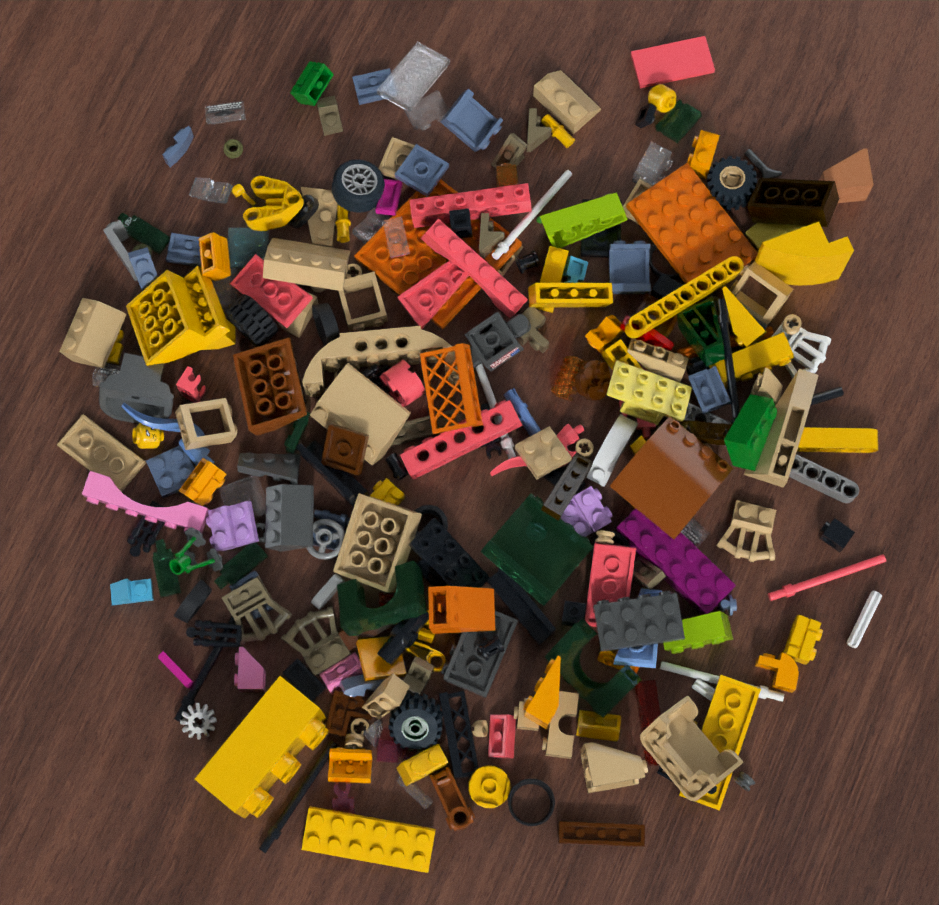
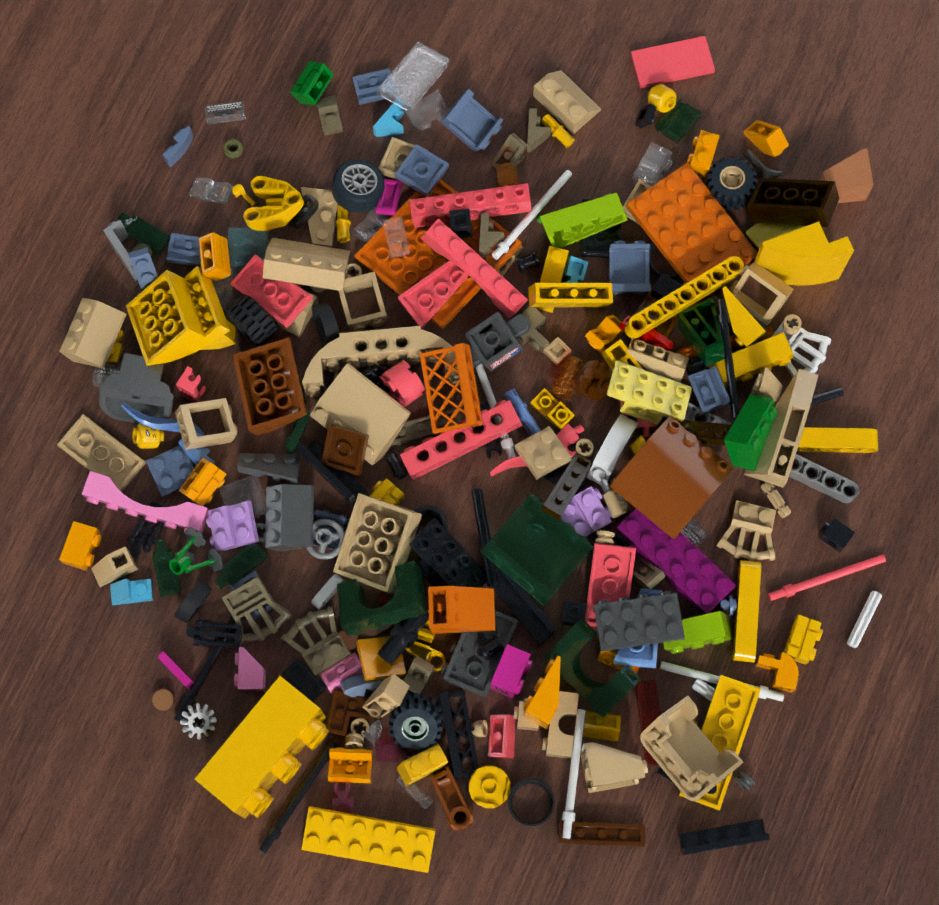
(80, 546): none -> light orange brick
(114, 566): none -> tan slope
(163, 700): none -> medium nougat tile
(388, 124): none -> medium azure slope
(484, 535): none -> black axle
(510, 671): none -> dark pink brick
(551, 409): none -> yellow slope
(557, 351): none -> tan plate
(568, 815): none -> white bar
(616, 503): none -> tan piece
(722, 837): none -> black fence
(747, 611): none -> yellow beam
(766, 138): none -> light orange slope
(776, 499): none -> tan axle

